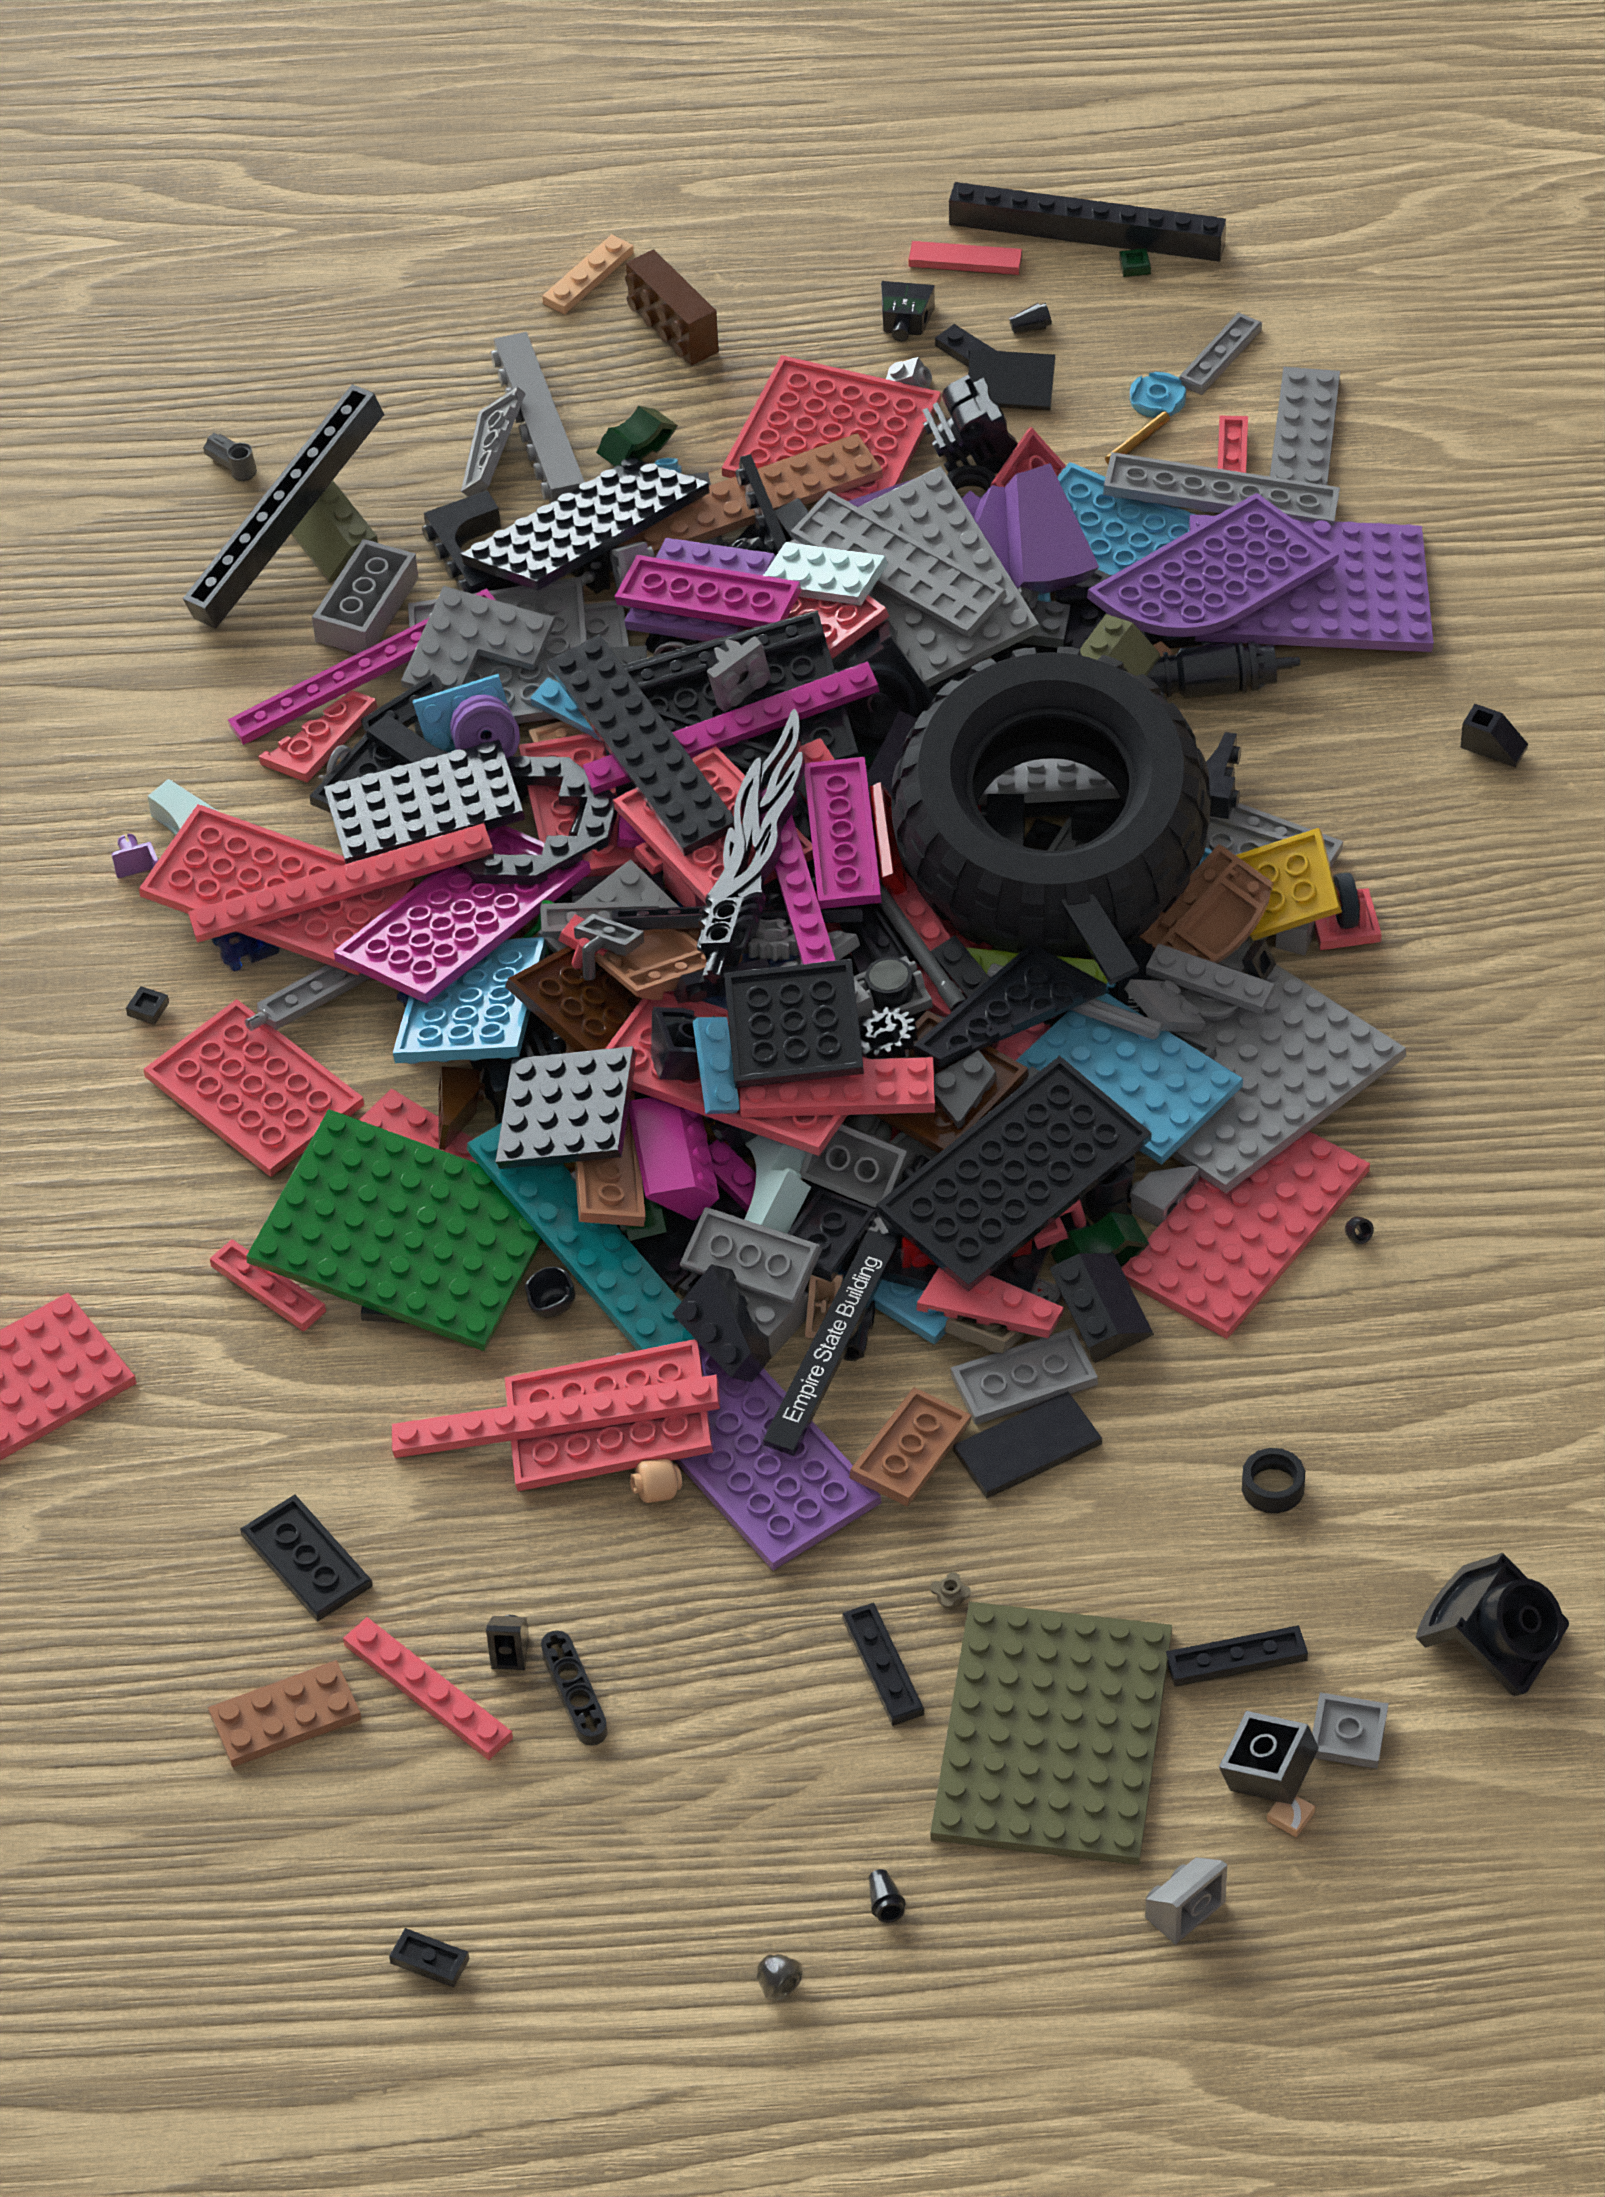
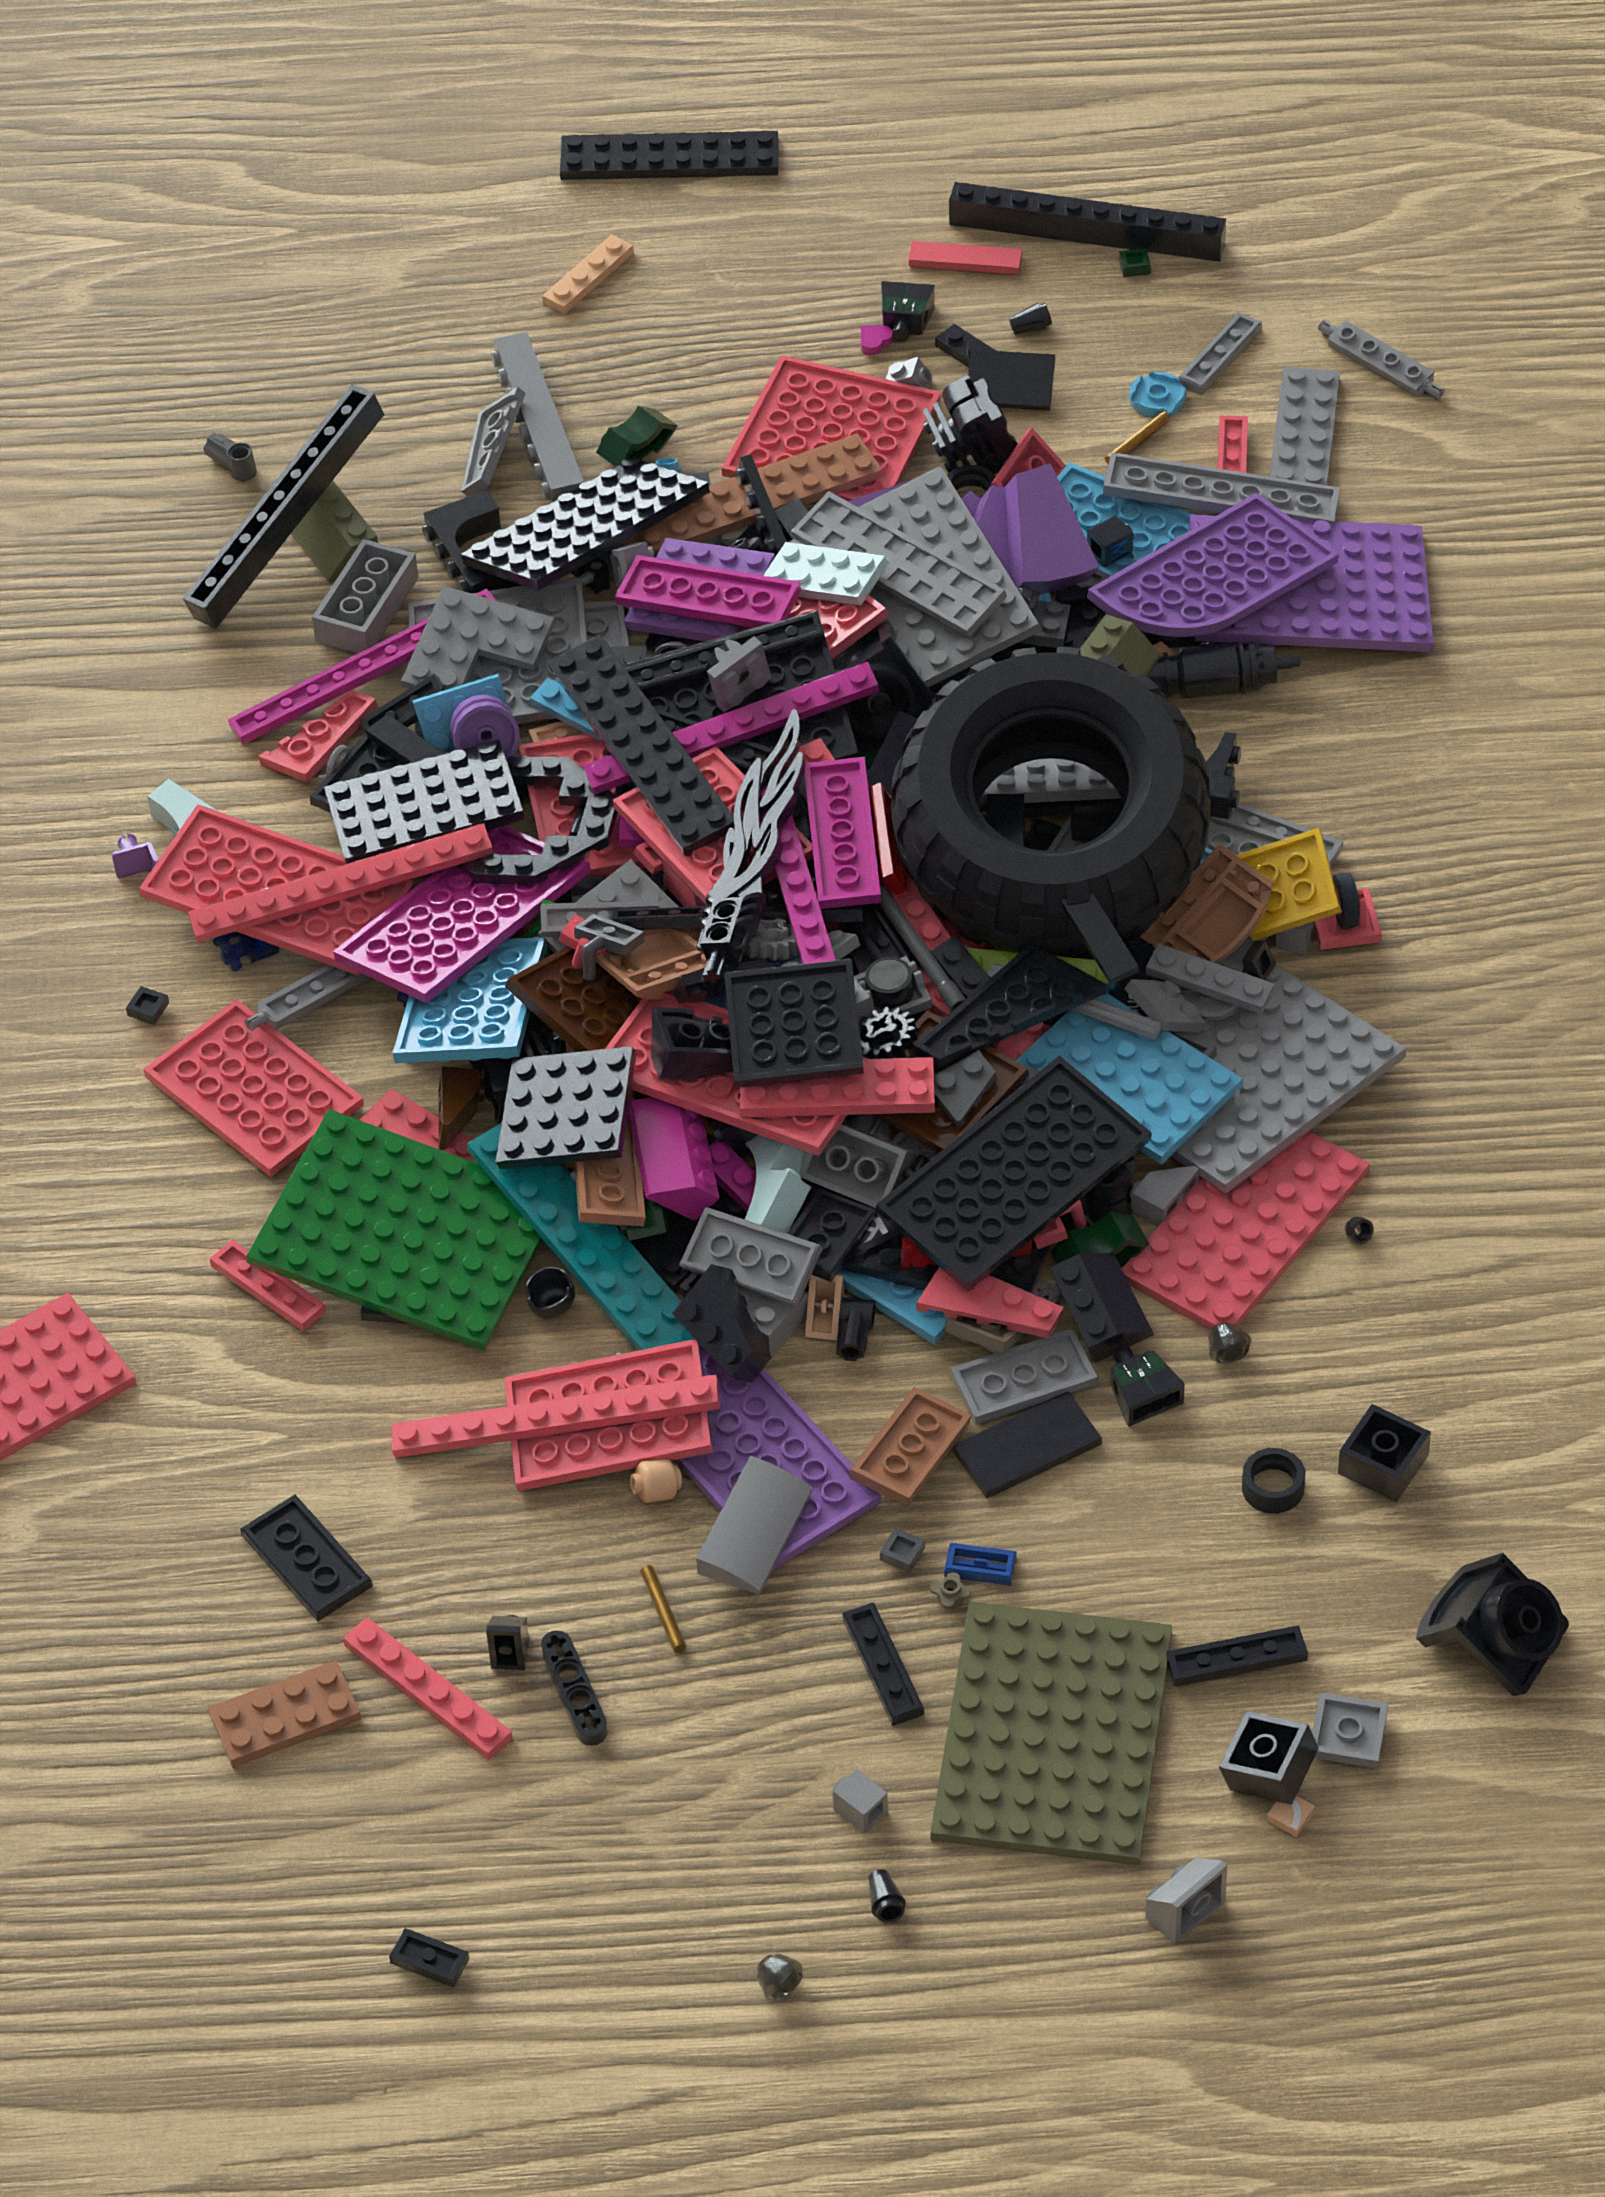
(663, 1609): none -> pearl gold bar
(669, 155): none -> black plate
(672, 307): reddish brown brick -> none
(715, 1065): medium azure plate -> none
(753, 1526): none -> light grey slope
(831, 1343): black tile -> none
(860, 1800): none -> light grey brick
(874, 338): none -> dark pink tile
(902, 1550): none -> dark grey plate
(979, 1568): none -> blue tile
(1110, 540): none -> black brick
(1144, 1385): none -> black torso
(1228, 1343): none -> clear smoke cone
(1381, 359): none -> light grey plate
(1384, 1452): none -> black brick
(1492, 736): black slope -> none

